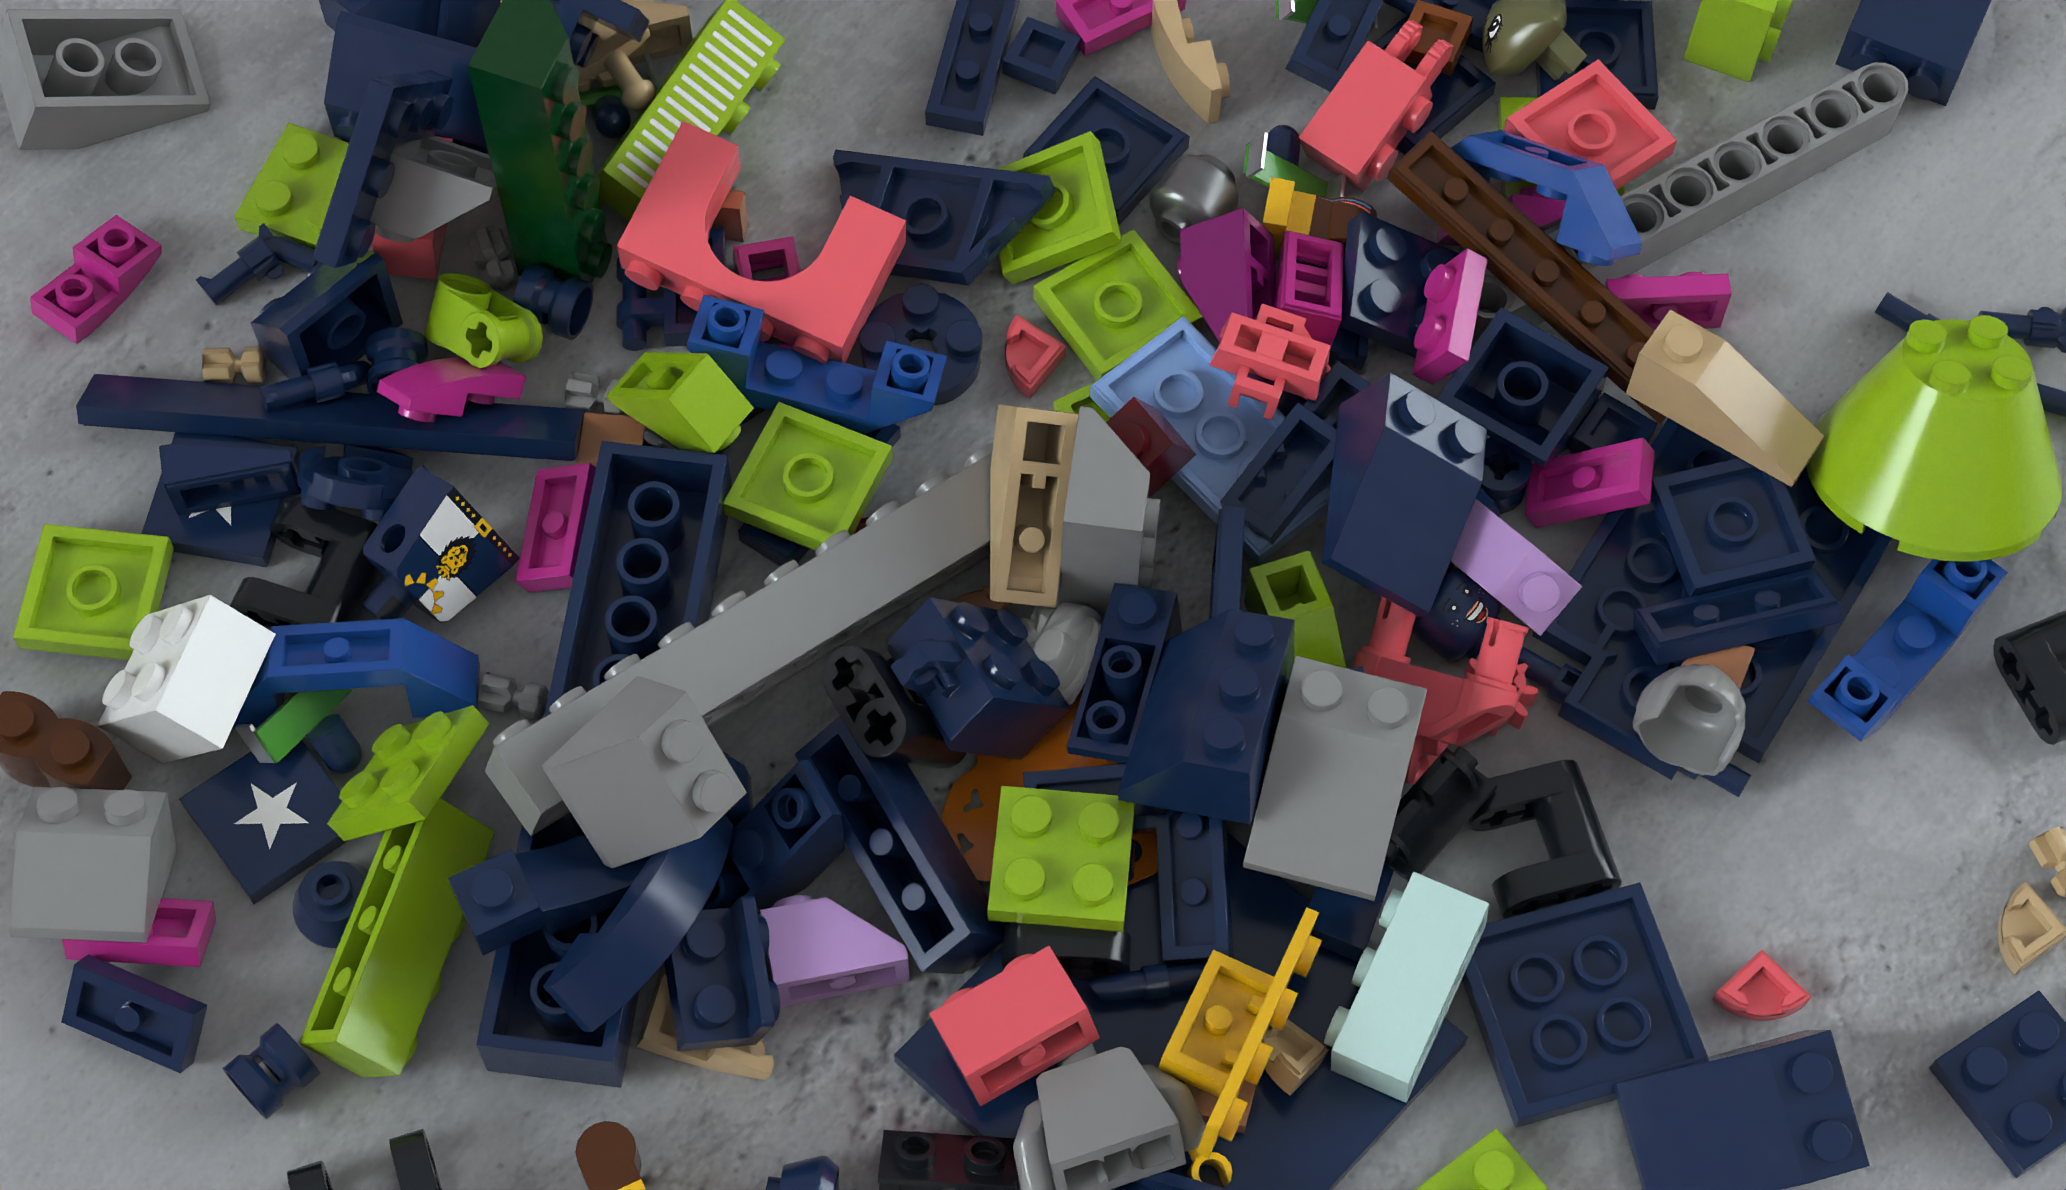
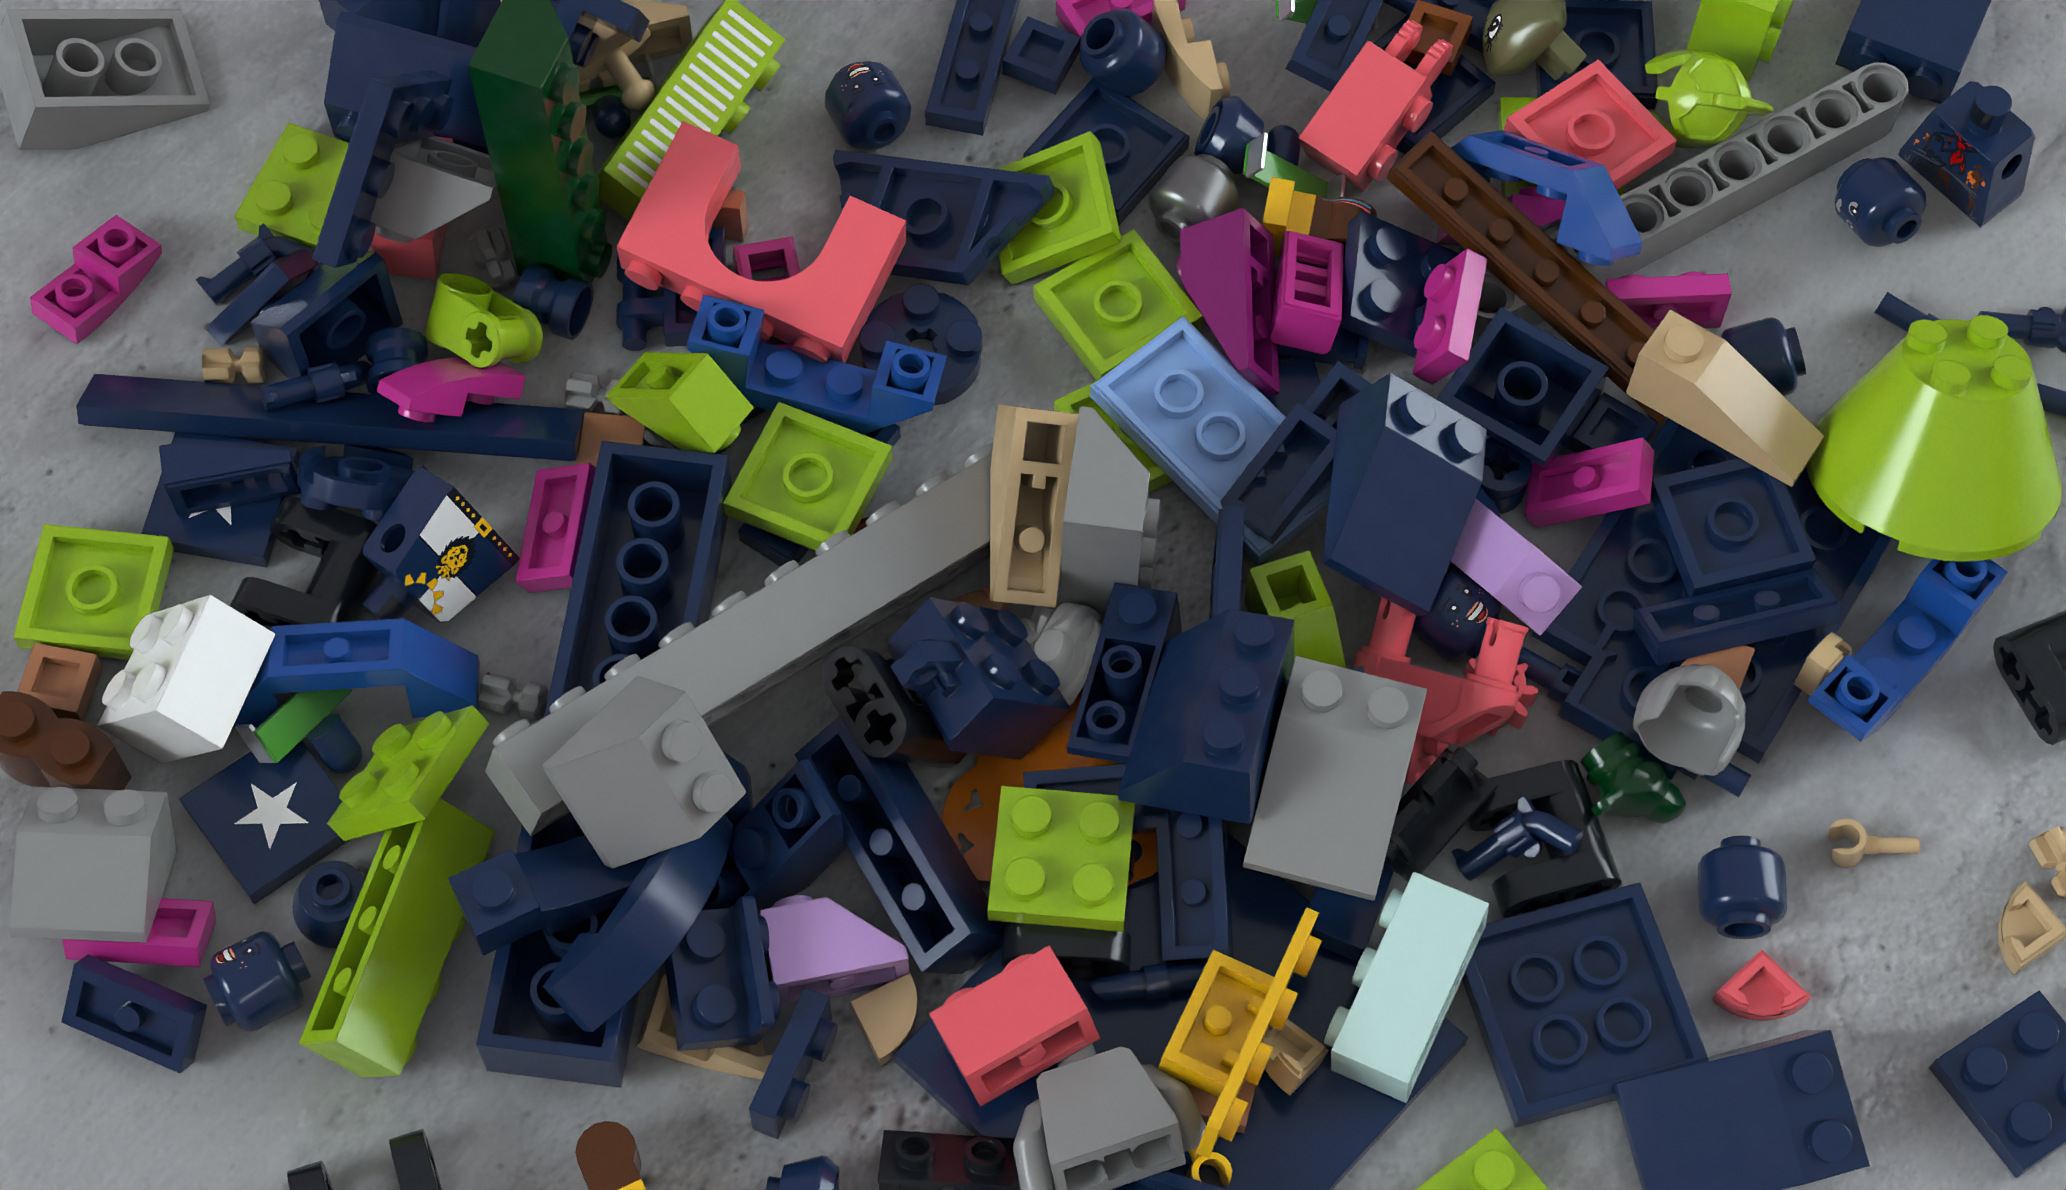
(61, 679): none -> nougat plate
(257, 981): none -> dark blue head
(272, 283): none -> dark blue tile
(283, 1060): dark blue wheel -> none
(782, 1088): none -> dark blue plate
(865, 102): none -> dark blue head
(887, 1016): none -> tan tile
(1031, 355): coral tile -> none
(1123, 52): none -> dark blue head
(1151, 441): dark red brick -> none
(1228, 131): none -> dark blue cone
(1273, 353): coral piece -> none
(1515, 836): none -> dark blue piece
(1630, 783): none -> dark green animal
(1705, 99): none -> lime helmet
(1742, 888): none -> dark blue head
(1770, 350): none -> dark blue head
(1822, 662): none -> tan tile
(1866, 843): none -> tan hand
(1880, 201): none -> dark blue head
(1973, 151): none -> dark blue torso

